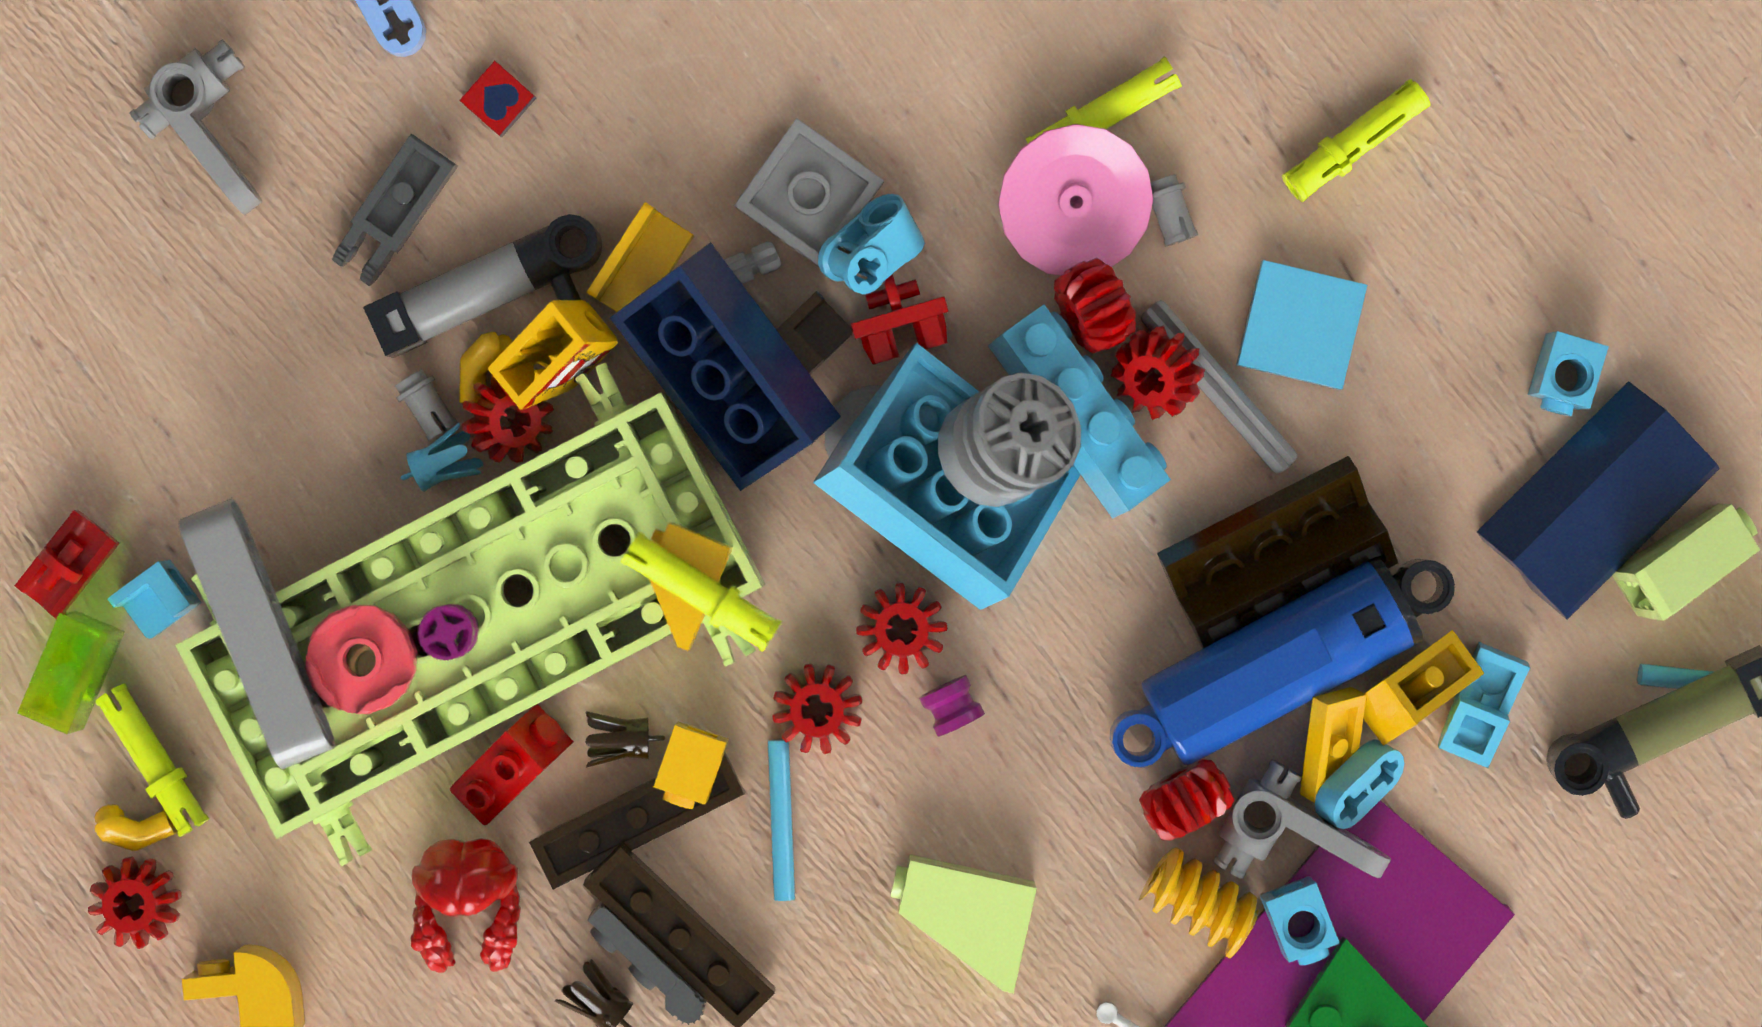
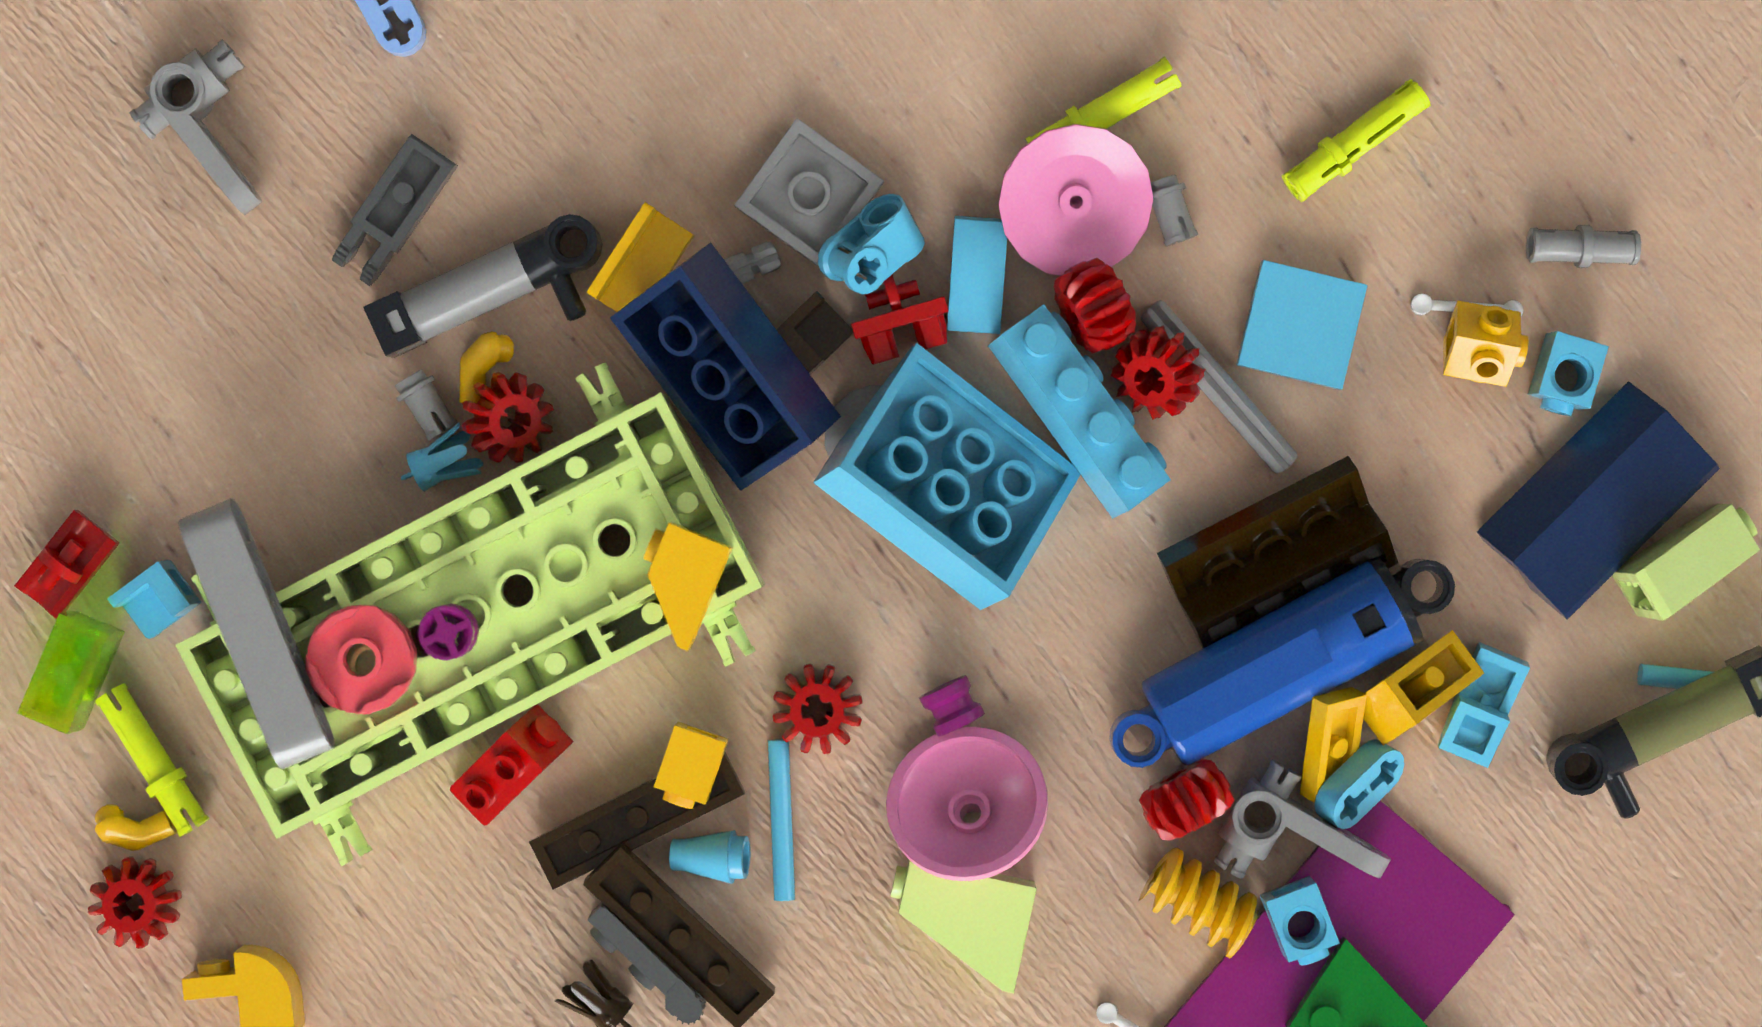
(463, 881): red hair -> none
(498, 99): red tile -> none
(565, 340): yellow torso -> none
(625, 738): dark brown piece -> none
(701, 592): neon yellow pin -> none
(713, 856): none -> medium azure cone
(898, 646): red gear -> none
(960, 775): none -> bright pink dish
(977, 275): none -> medium azure slope
(1009, 440): light grey wheel -> none
(1422, 304): none -> white hinge
(1483, 343): none -> yellow brick
(1583, 246): none -> light grey pin

